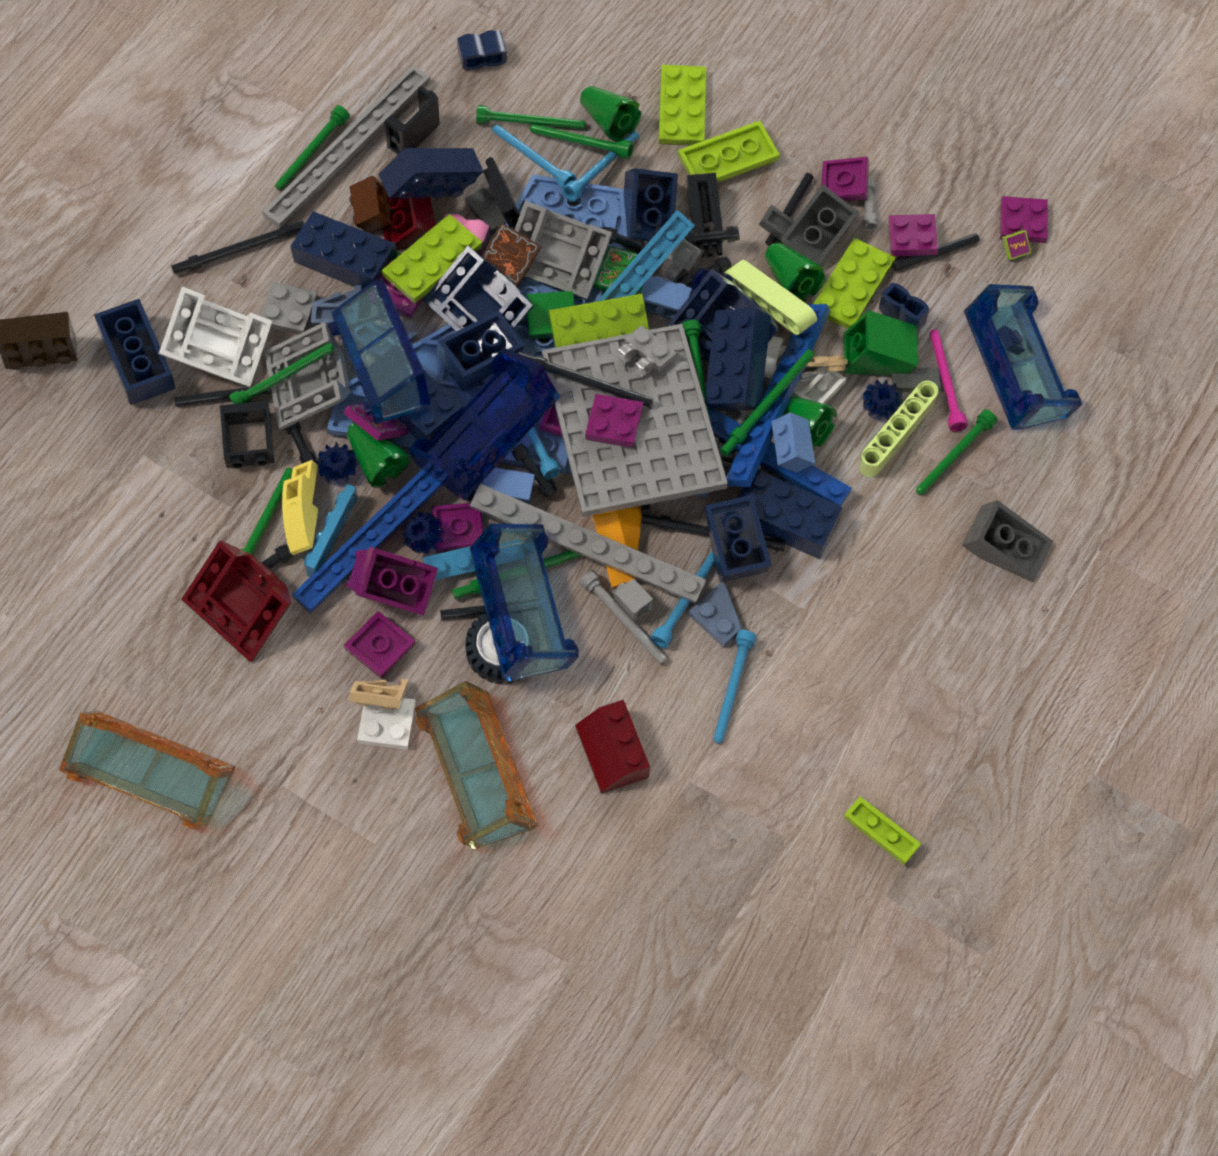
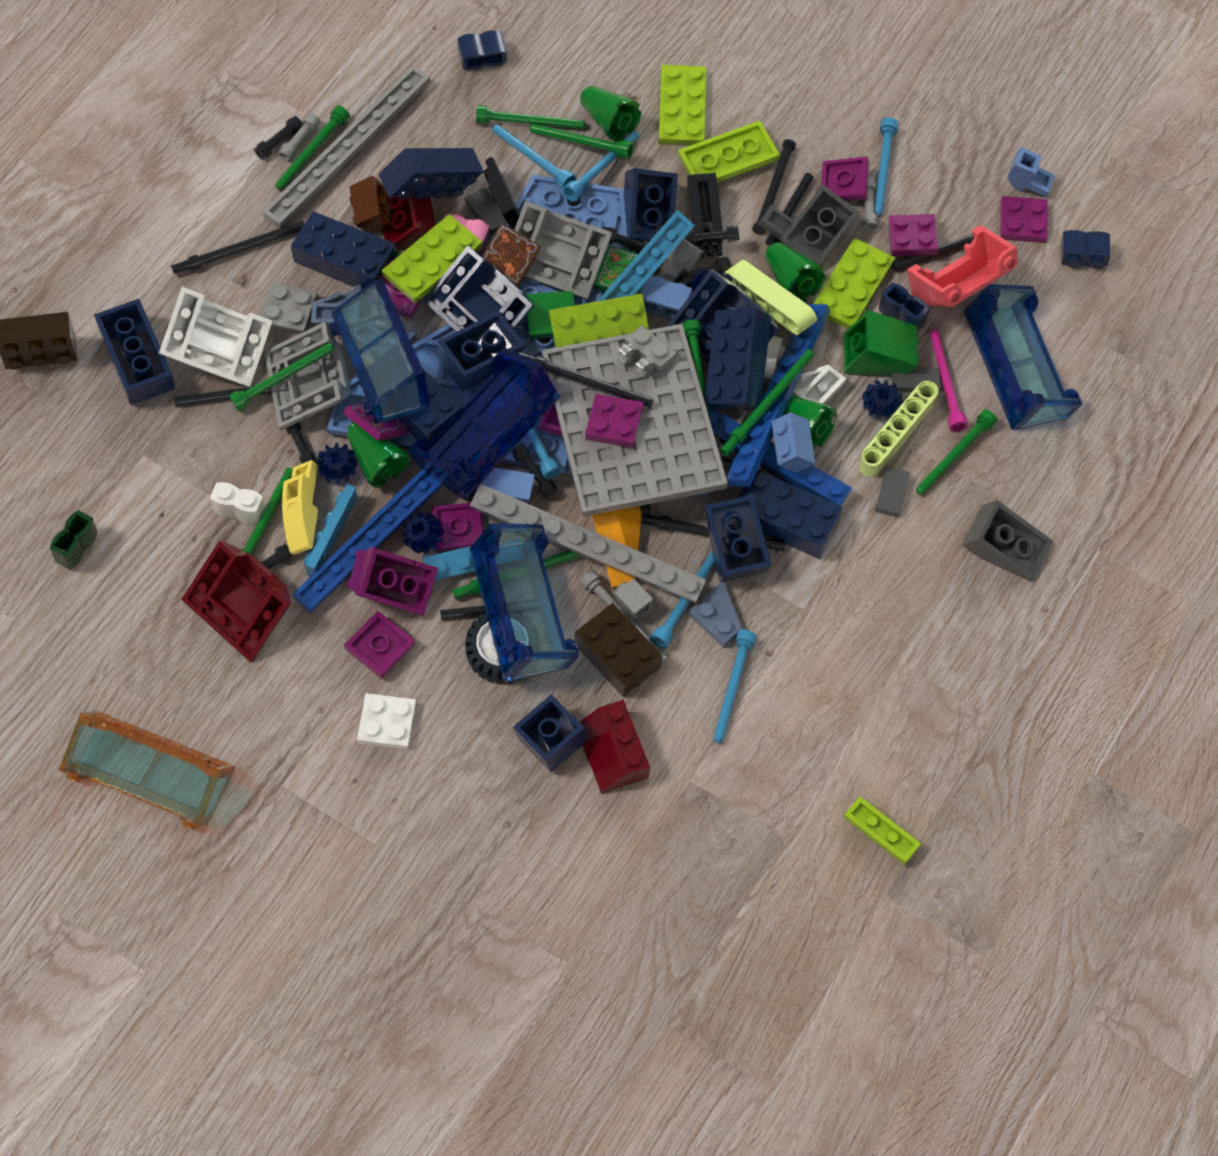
(71, 542): none -> dark green brick
(235, 503): none -> white brick
(241, 414): black window -> none
(264, 148): none -> black bar
(288, 150): none -> light grey bar
(378, 693): tan wing -> none
(418, 127): black panel -> none
(477, 765): windscreen -> none
(551, 733): none -> dark blue brick
(617, 649): none -> dark brown brick
(788, 146): none -> black bar
(833, 363): tan plate -> none
(888, 129): none -> dark azure piece
(892, 492): none -> dark grey tile
(983, 263): none -> coral windscreen
(1011, 340): dark blue plate -> none
(1016, 244): magenta tile -> none
(1027, 174): none -> medium blue brick
(1085, 249): none -> dark blue brick

